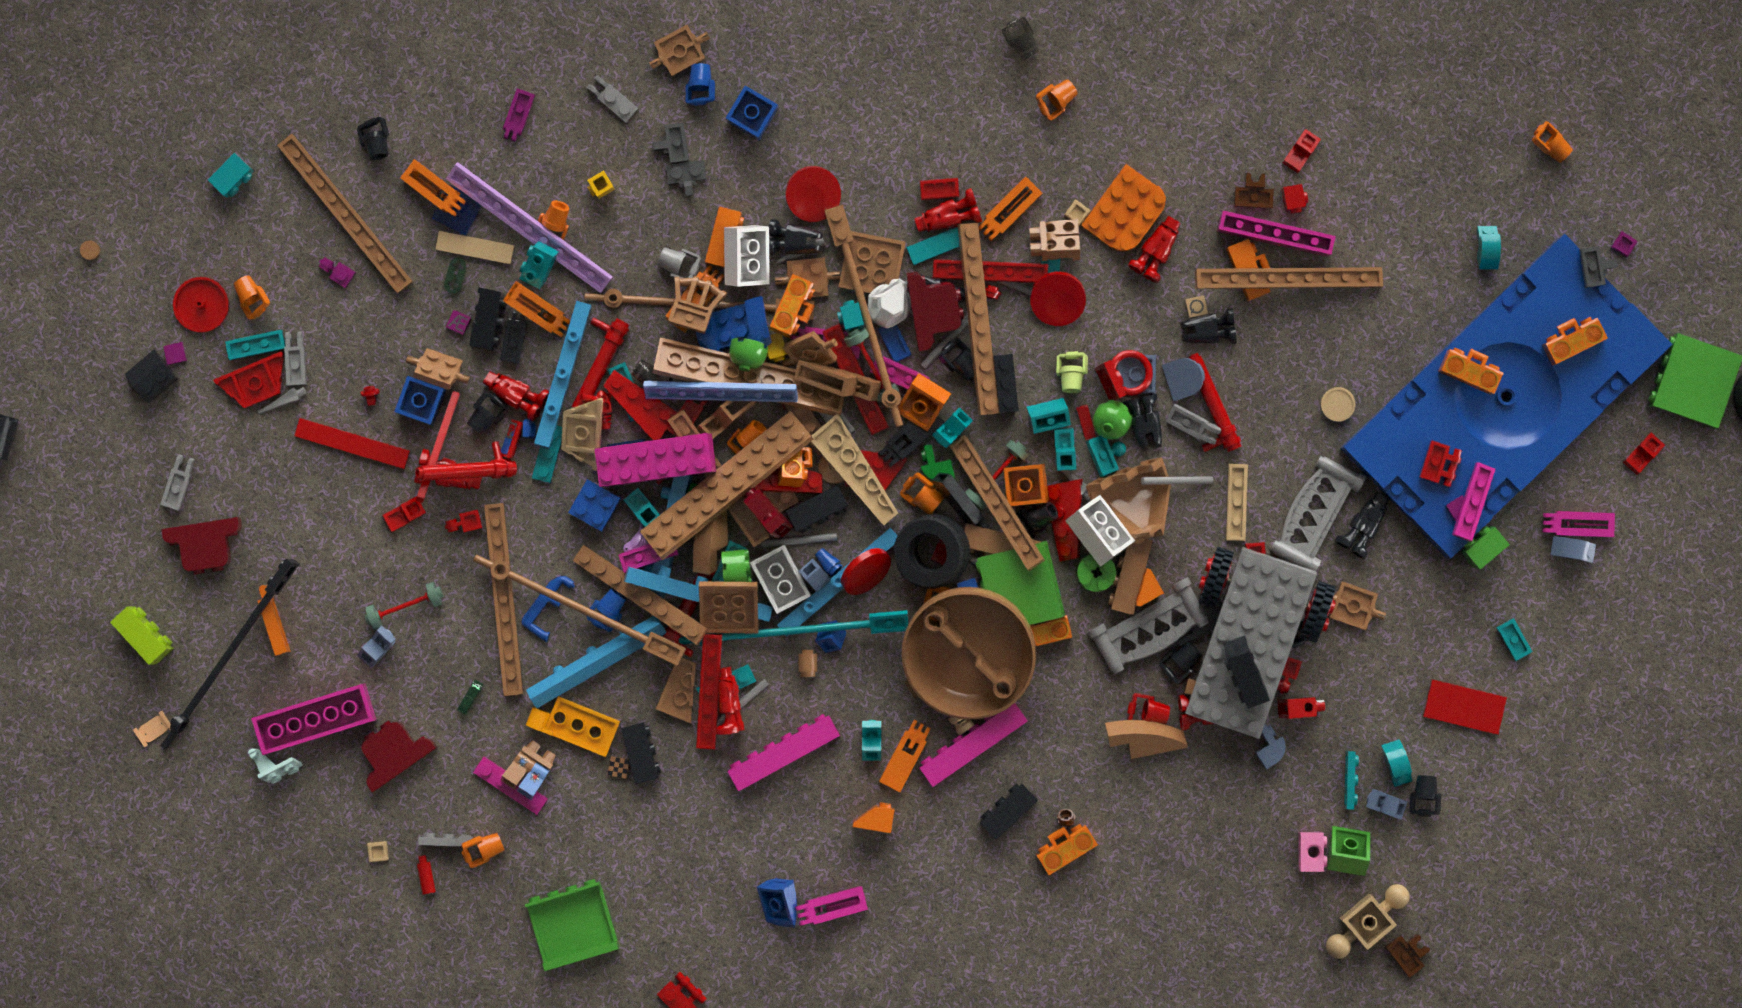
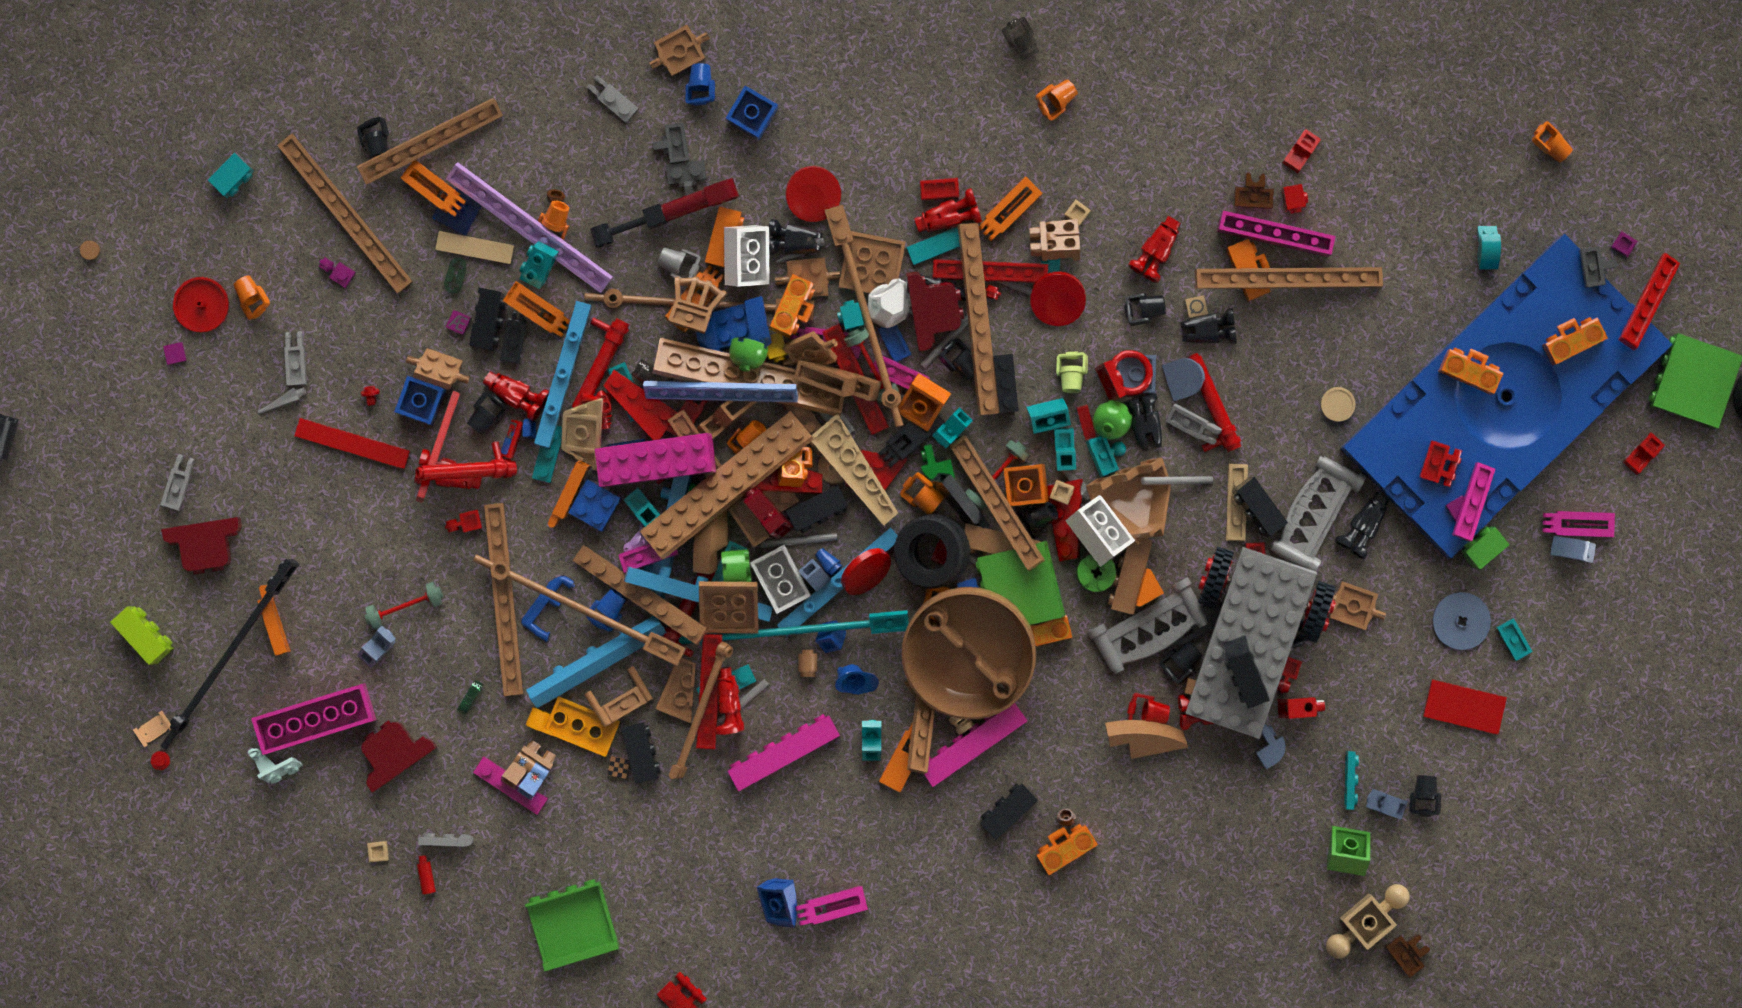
(151, 376): black slope -> none
(160, 760): none -> red plate
(255, 345): teal plate -> none
(255, 381): red wing -> none
(403, 514): red slope -> none
(429, 141): none -> medium nougat plate
(488, 848): orange piece -> none
(518, 114): magenta hinge -> none
(554, 194): none -> reddish brown piece
(569, 492): none -> orange hinge
(600, 185): yellow brick -> none
(623, 704): none -> medium nougat plate
(663, 213): none -> piece
(722, 652): none -> medium nougat hinge
(855, 681): none -> blue piece
(876, 818): orange slope -> none
(920, 737): none -> medium nougat plate
(1062, 492): none -> tan tile
(1126, 210): orange plate -> none
(1150, 307): none -> black piece
(1259, 507): none -> black brick
(1305, 841): bright pink brick -> none
(1397, 762): teal brick -> none
(1446, 619): none -> sand blue piece
(1649, 301): none -> red tile

